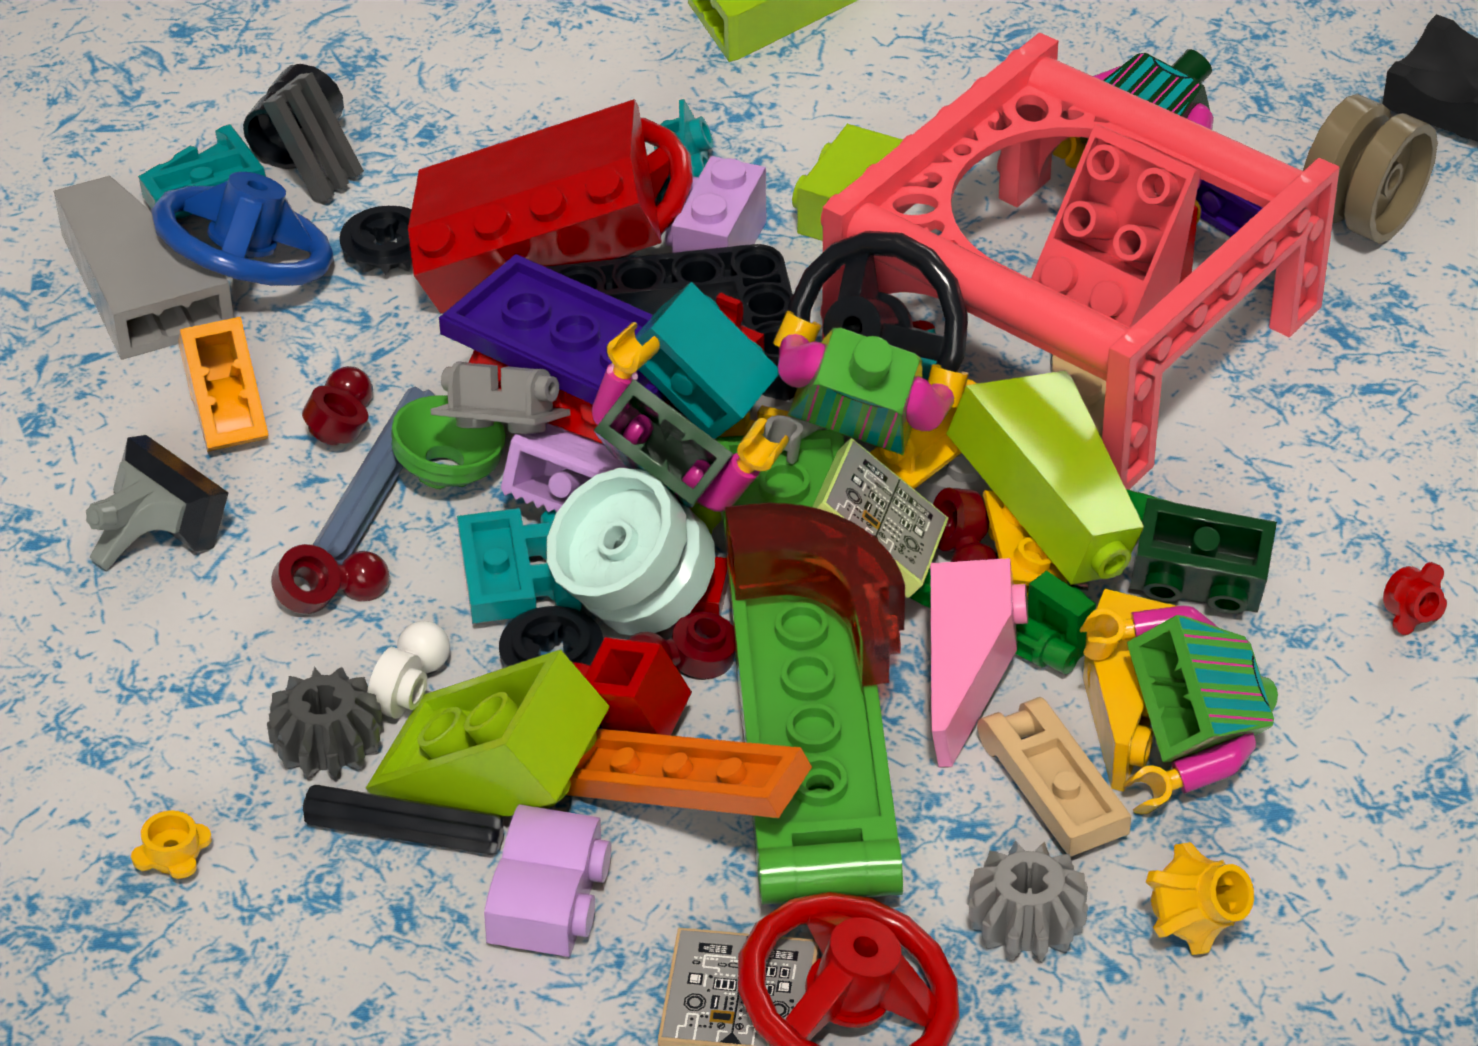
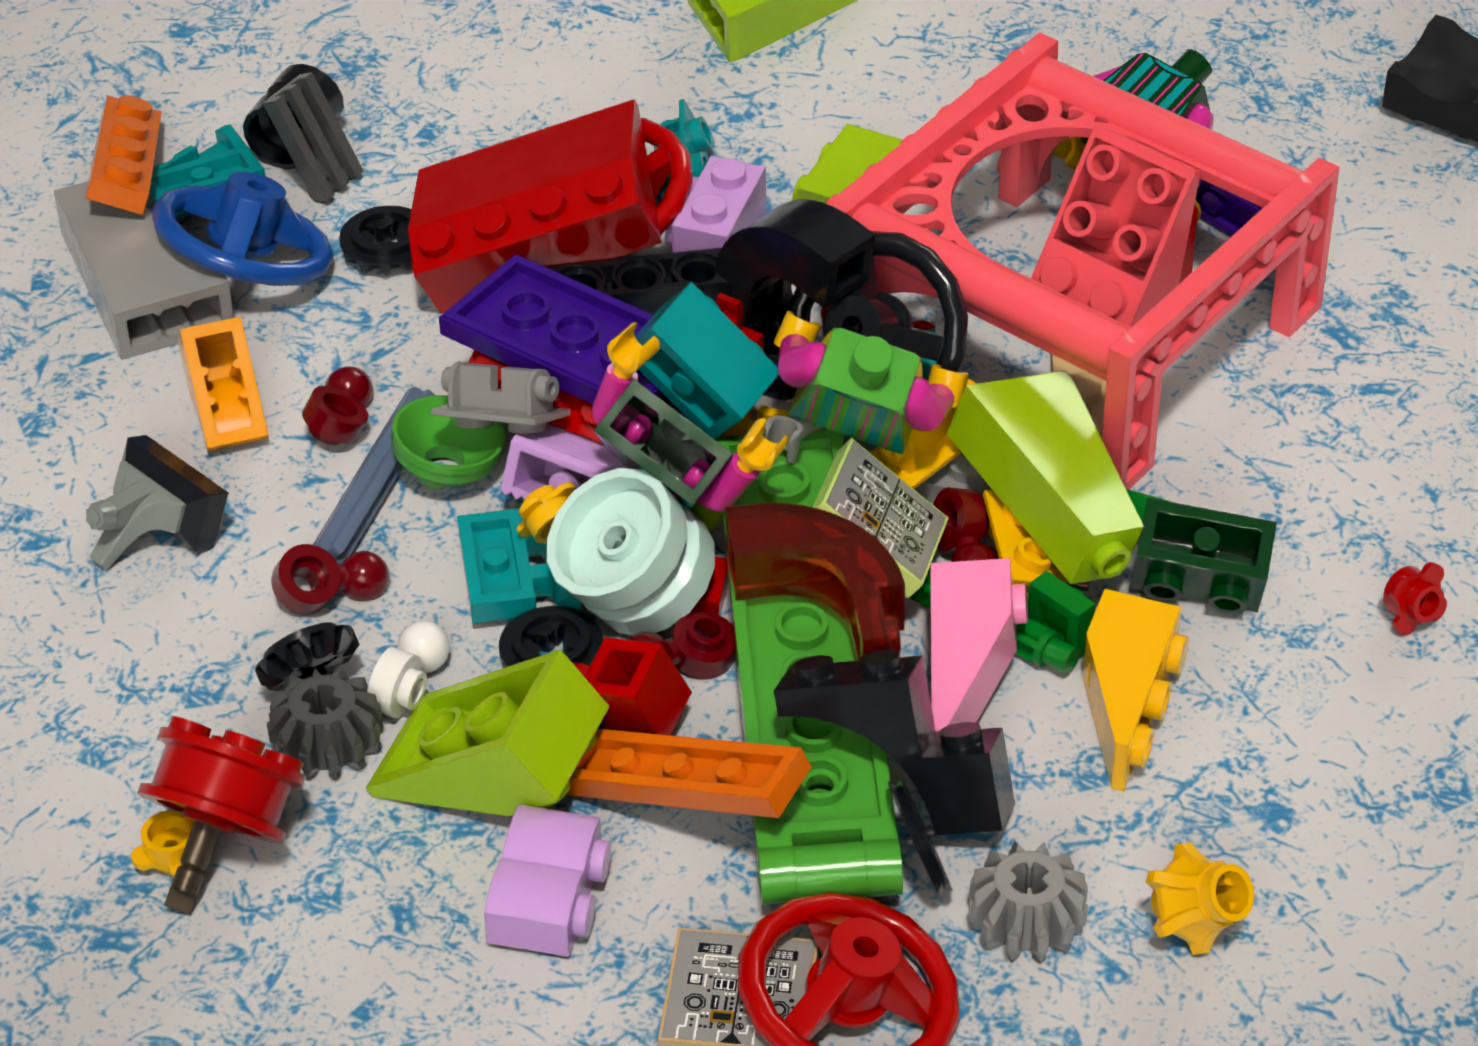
(124, 154): none -> orange plate
(219, 788): none -> red wheel
(296, 654): none -> black gear
(403, 819): black axle -> none
(540, 510): none -> yellow plate
(798, 245): none -> black arch
(887, 700): none -> black arch
(920, 836): none -> black wheel
(1055, 776): tan plate -> none
(1197, 692): torso -> none
(1381, 165): dark tan wheel -> none

